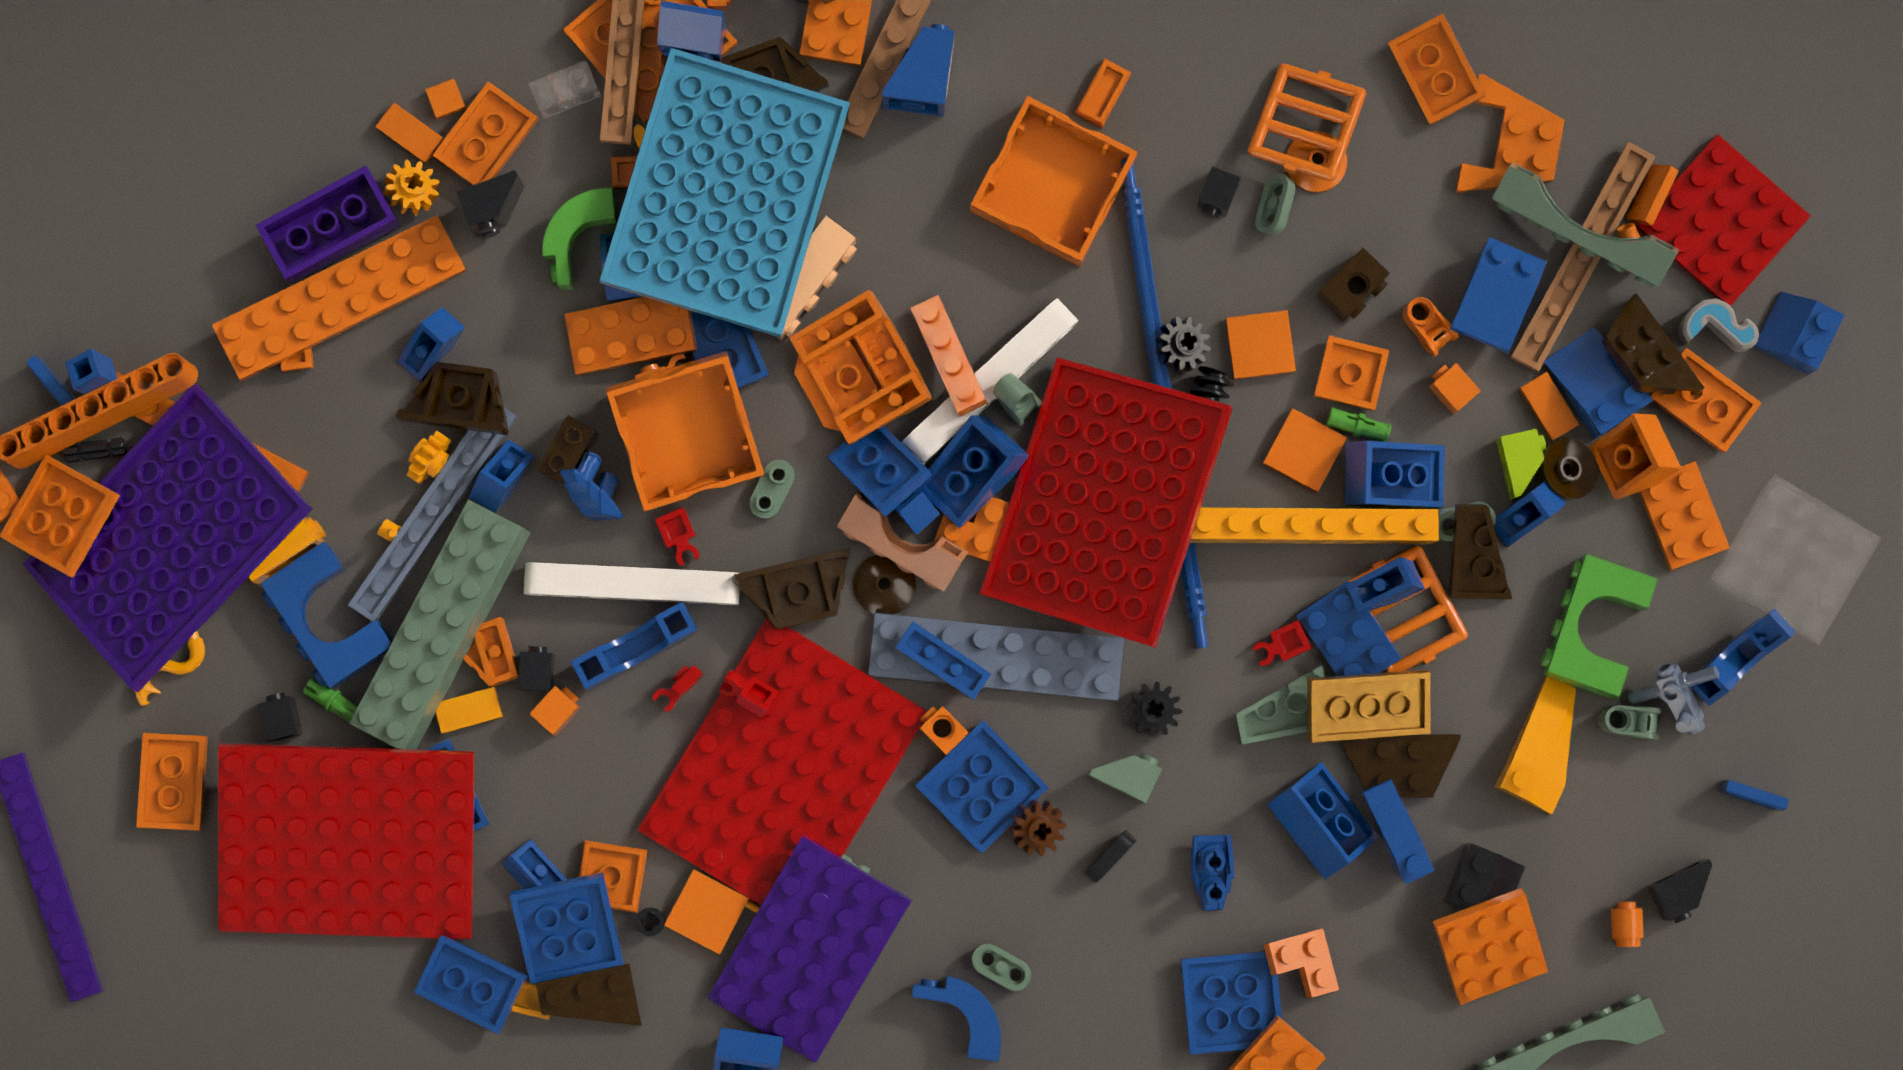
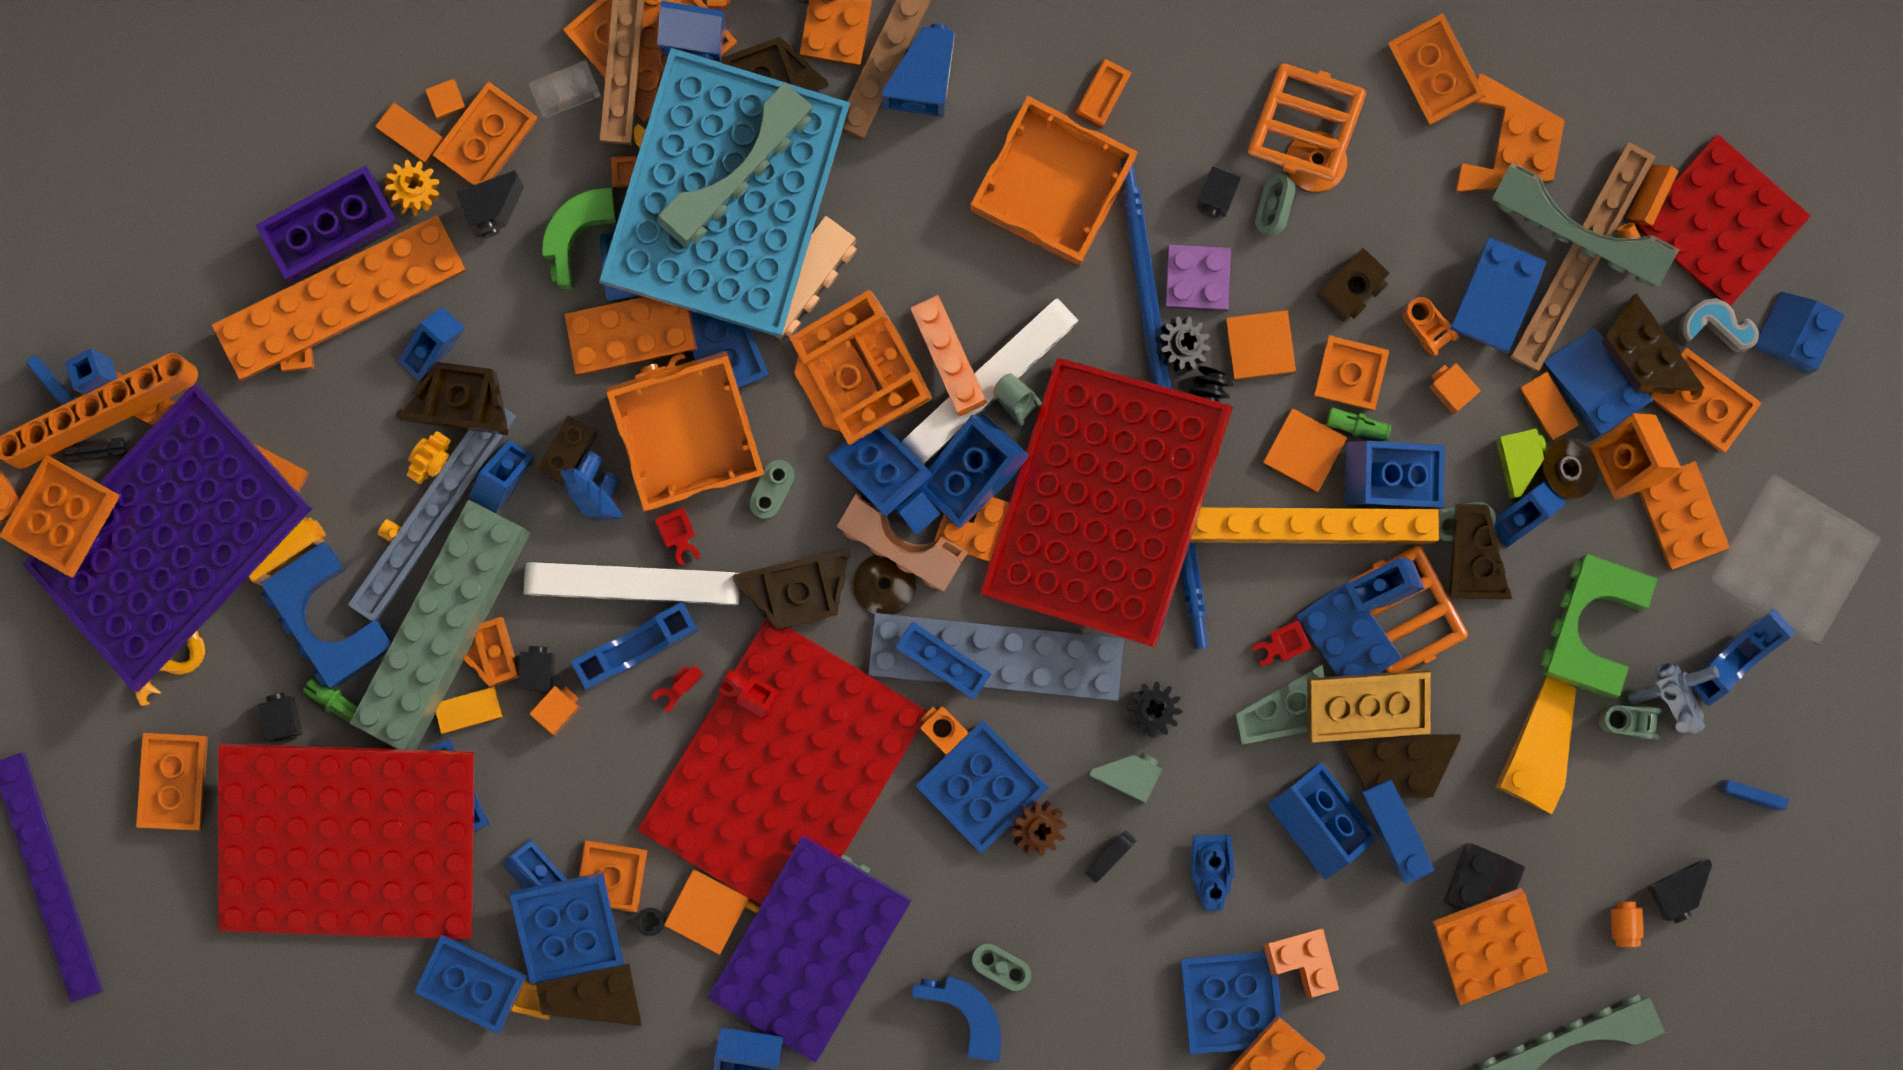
(693, 210): none -> sand green arch
(1198, 277): none -> medium lavender plate

